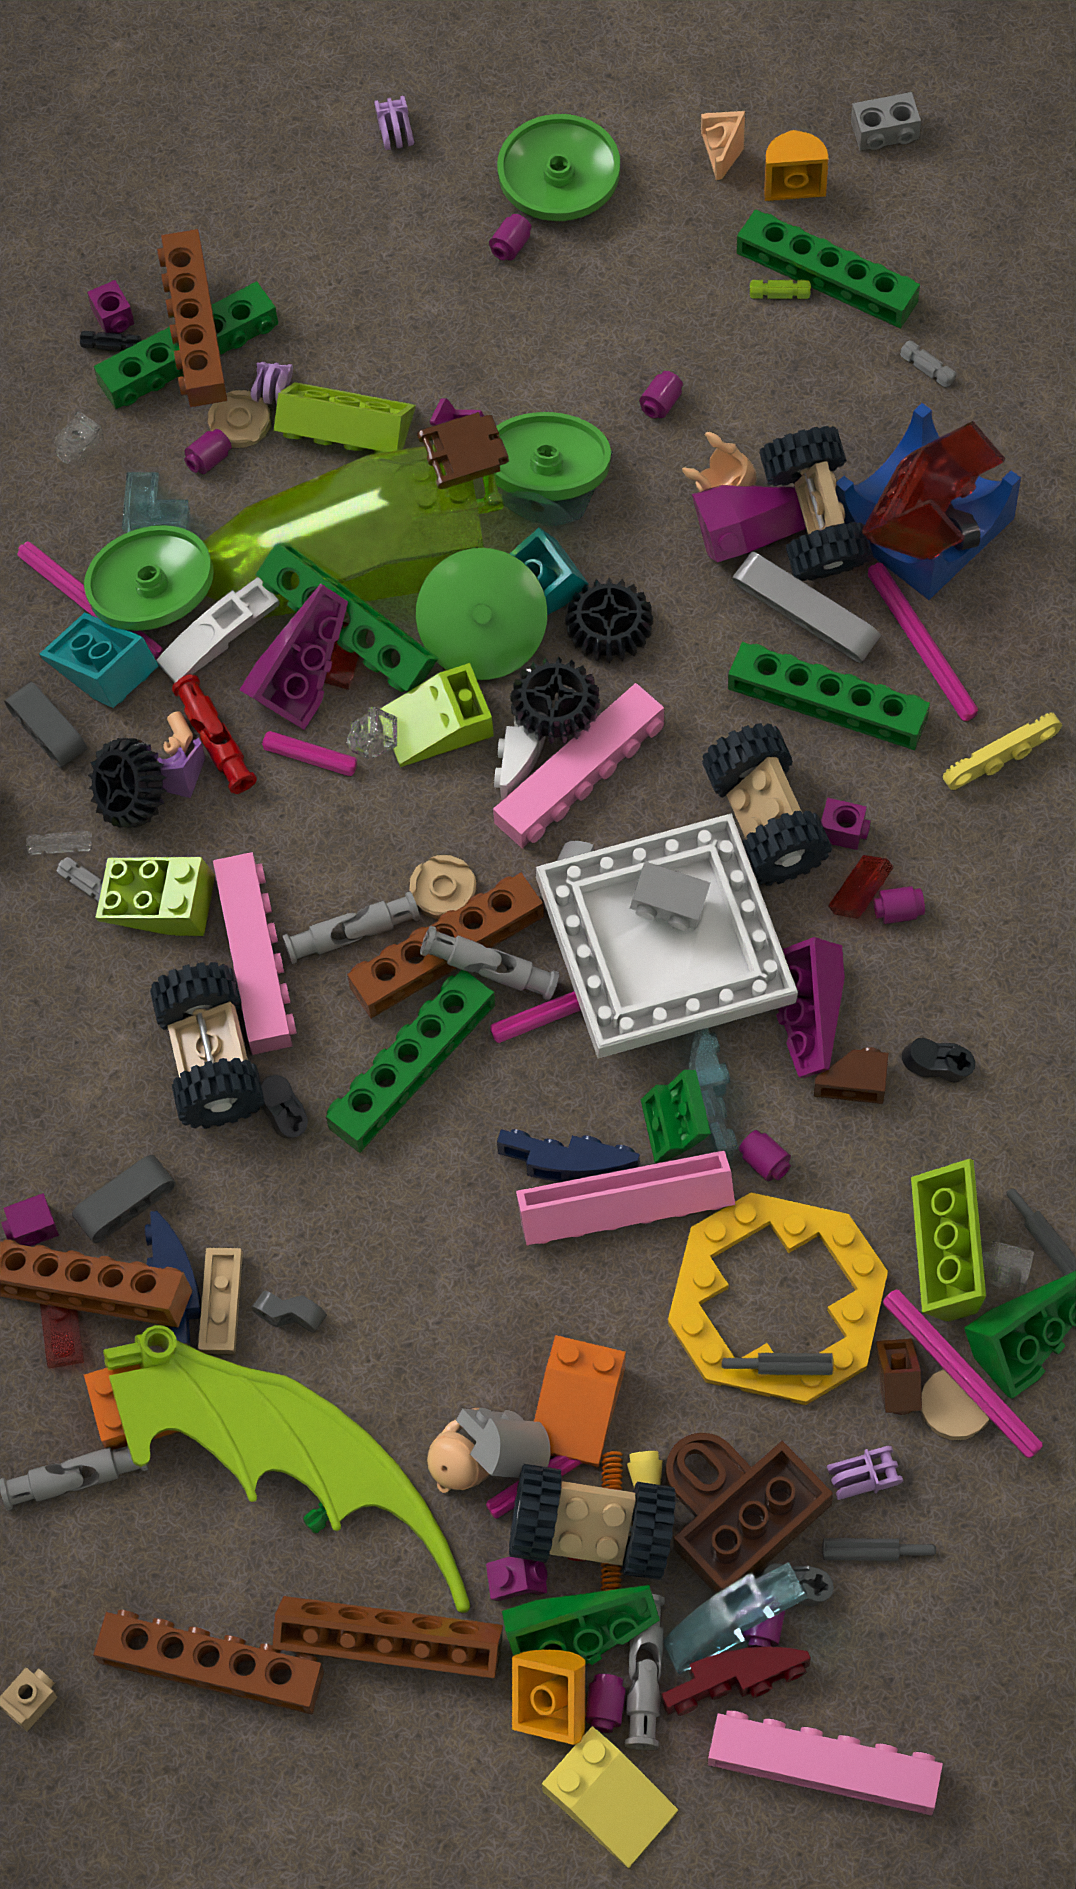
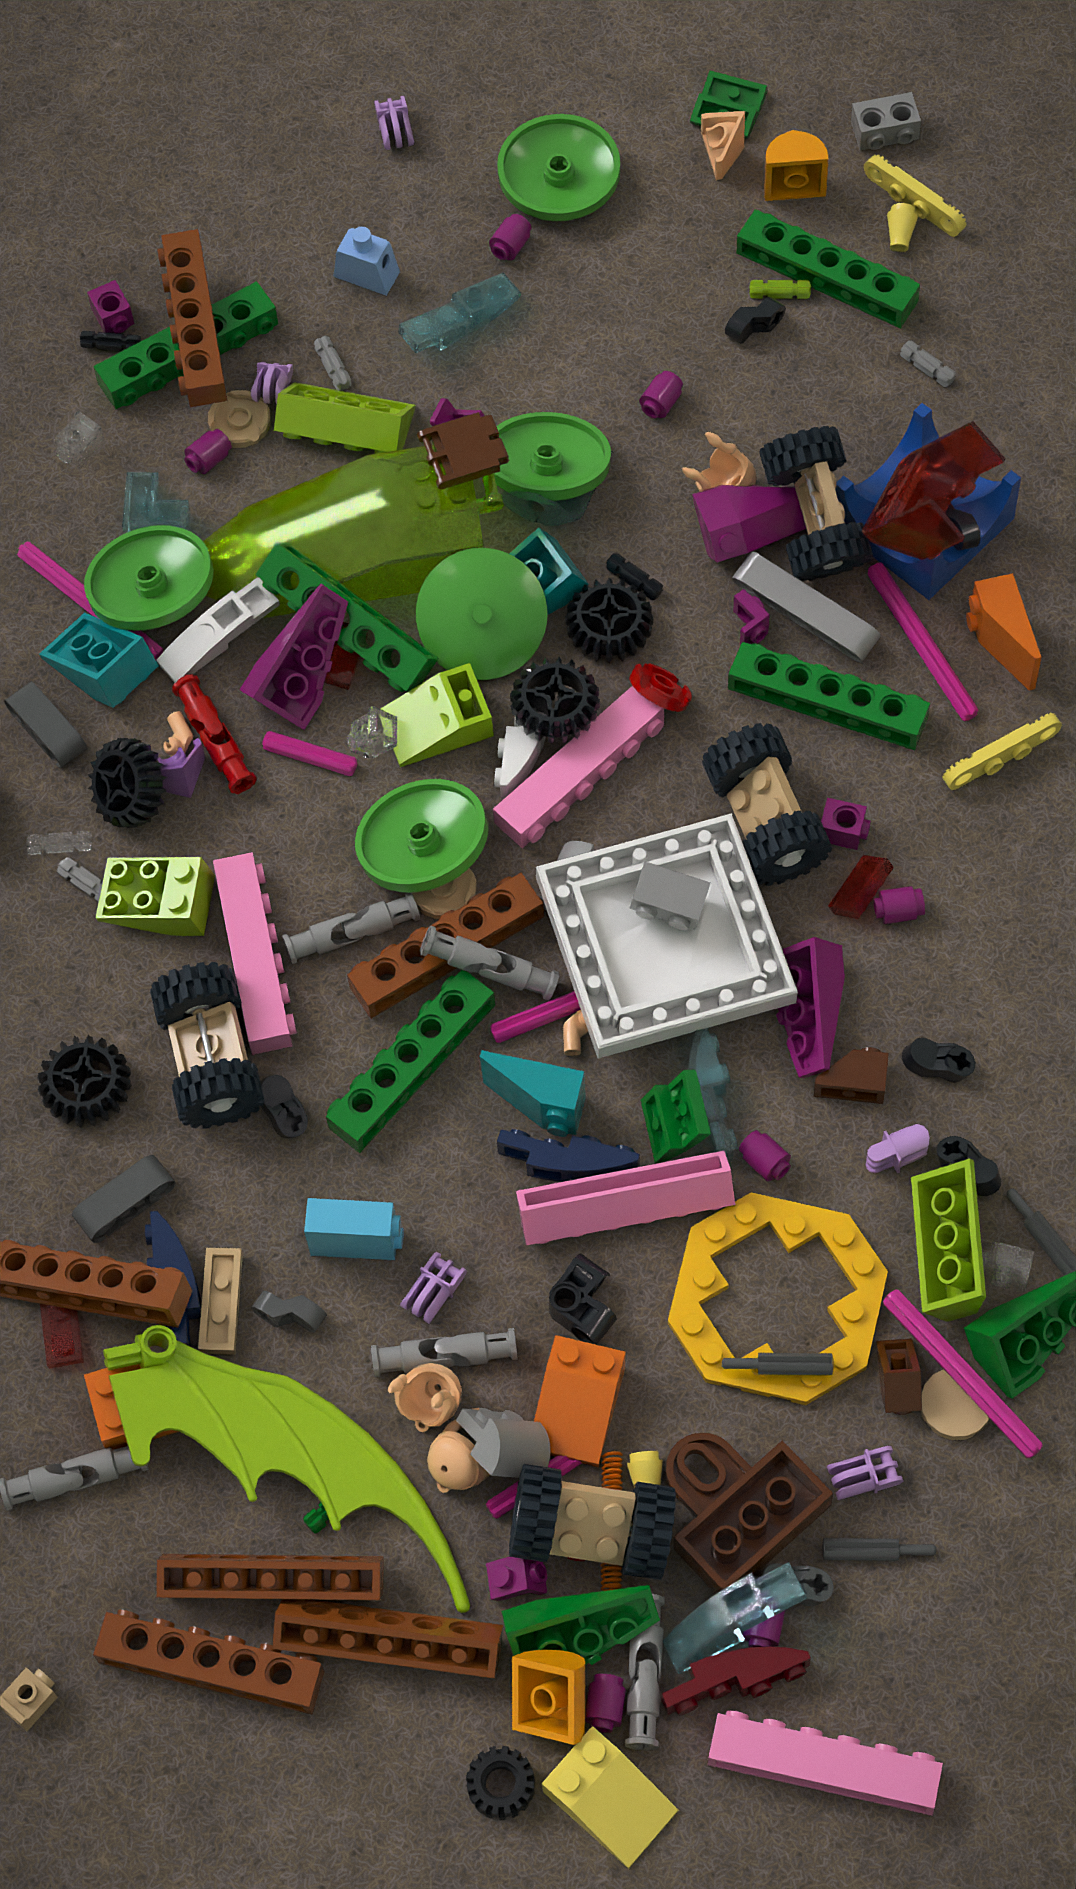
(29, 1221): magenta brick -> none
(111, 1086): none -> black gear
(270, 1576): none -> dark orange brick
(332, 363): none -> light grey axle
(353, 1229): none -> medium azure brick
(366, 261): none -> light blue torso
(421, 835): none -> bright green dish
(421, 1398): none -> light nougat hair
(431, 1290): none -> lavender arm
(451, 1351): none -> light grey piece
(465, 313): none -> clear light blue slope
(486, 1764): none -> black tyre
(541, 1091): none -> teal slope
(573, 1030): none -> light nougat arm
(587, 1317): none -> black piece
(633, 575): none -> black axle
(660, 687): none -> red plate
(730, 94): none -> green slope
(754, 615): none -> magenta bracket
(755, 319): none -> black piece
(898, 1149): none -> lavender arm
(901, 226): none -> light yellow cone
(910, 191): none -> light yellow plate
(957, 1149): none -> black piece
(1004, 627): none -> orange slope

